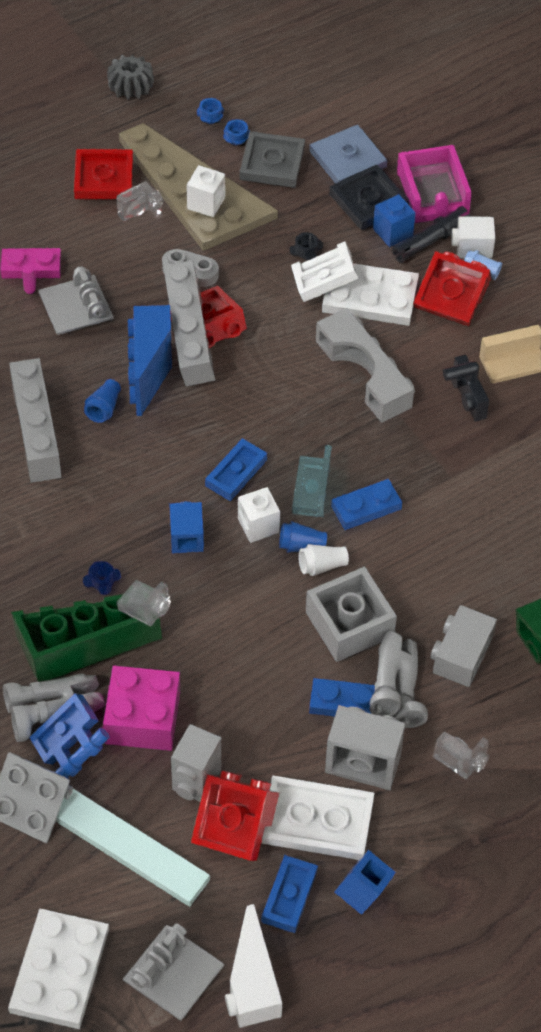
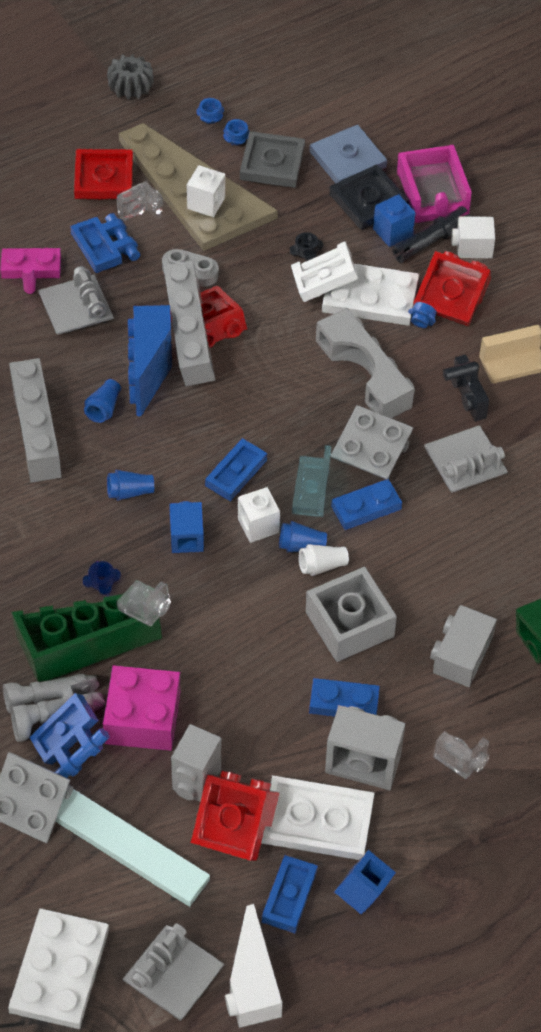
(97, 245): none -> blue plate
(128, 484): none -> blue cone
(372, 442): none -> light grey hinge
(396, 682): light grey piece -> none
(422, 315): none -> blue plate
(466, 458): none -> light grey hinge
(492, 265): light blue pin -> none

